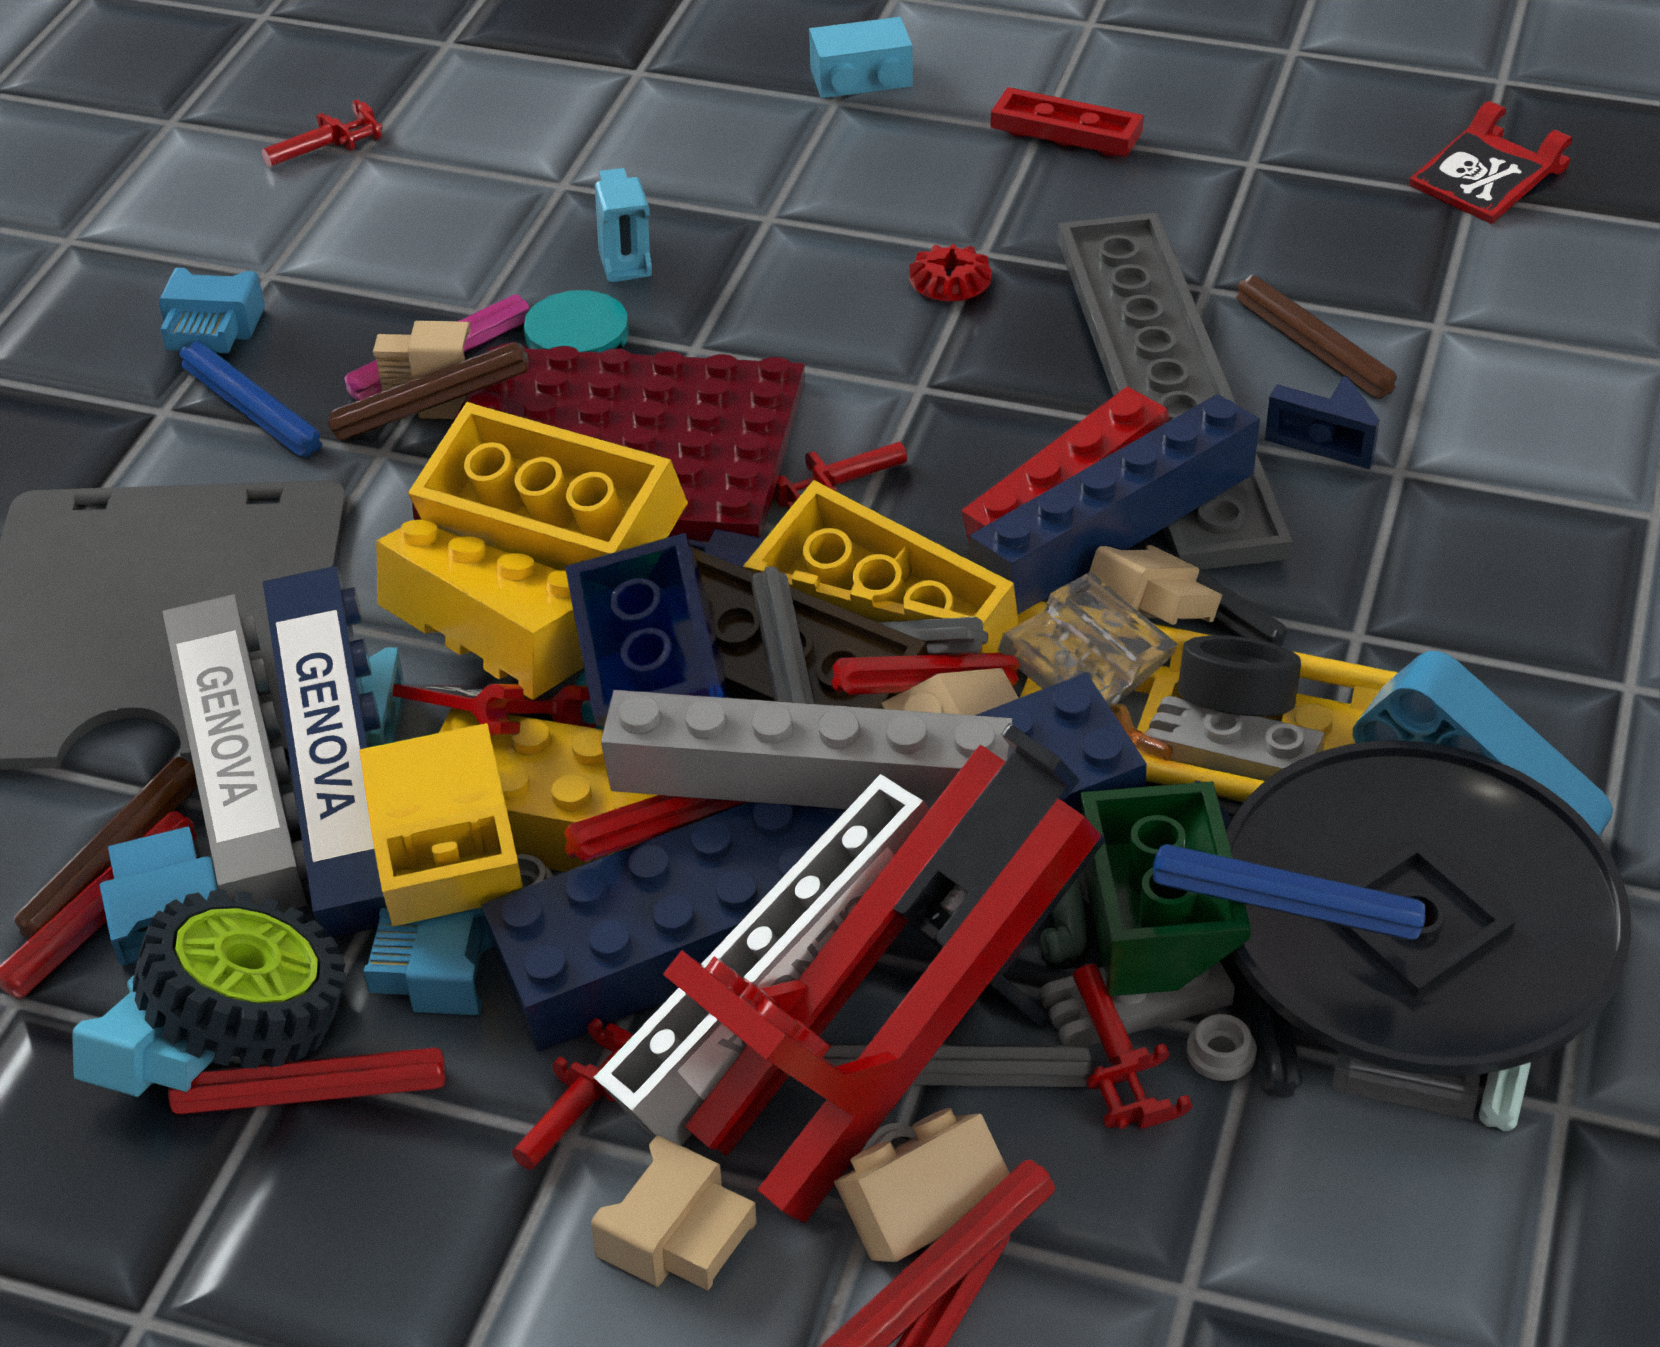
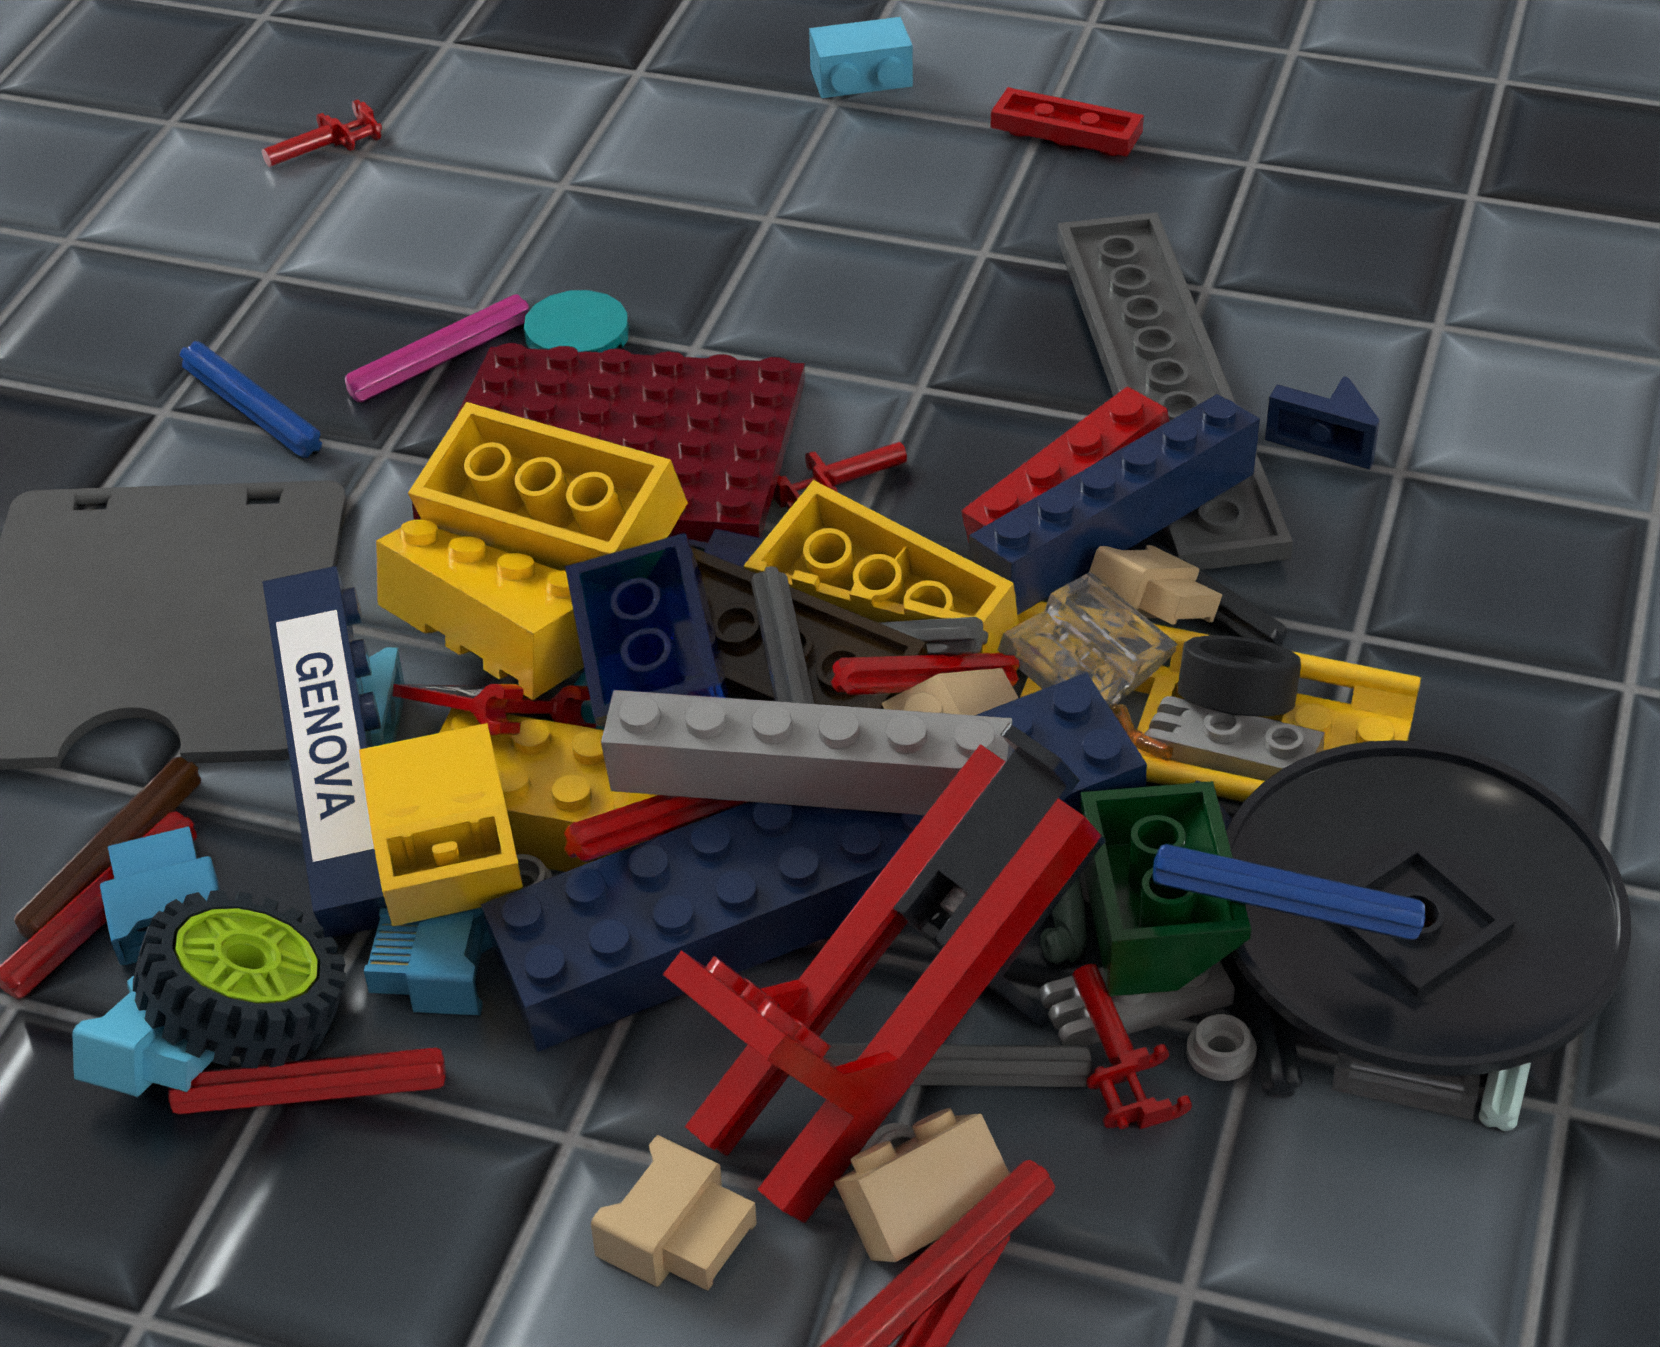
(210, 309): dark azure piece -> none
(232, 752): light grey brick -> none
(425, 351): tan piece -> none
(429, 391): reddish brown axle -> none
(575, 1100): red piece -> none
(622, 226): medium azure piece -> none
(683, 1048): light grey brick -> none
(968, 279): red gear -> none
(1316, 337): reddish brown axle -> none
(1448, 706): dark azure beam -> none
(1487, 172): flag -> none

